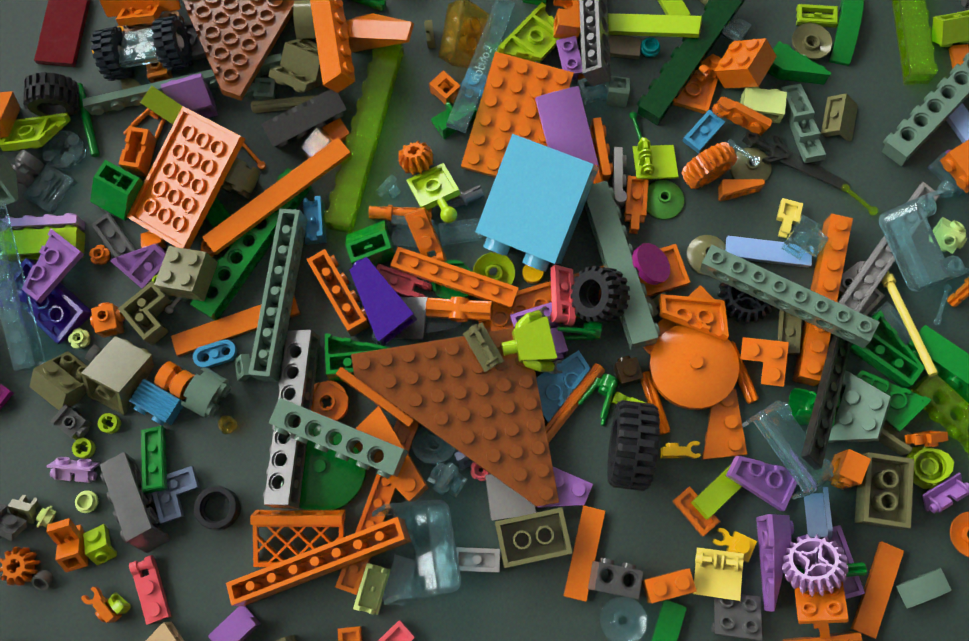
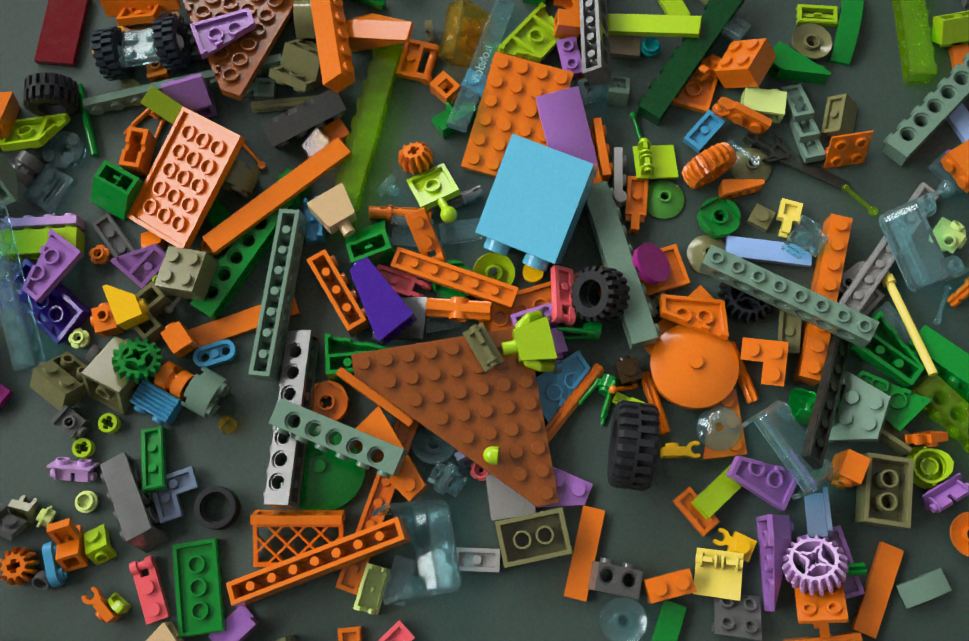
(55, 574): none -> dark azure plate
(126, 307): none -> yellow slope
(133, 359): none -> green gear
(178, 339): none -> orange brick
(199, 588): none -> green tile
(221, 30): none -> medium lavender wing
(242, 366): sand green tile -> none
(334, 210): none -> tan torso
(411, 60): none -> orange plate
(492, 455): none -> lime hinge
(613, 389): none -> orange hinge
(713, 227): none -> green plate
(716, 439): none -> clear light blue dish
(760, 217): none -> olive plate
(848, 149): none -> orange hinge

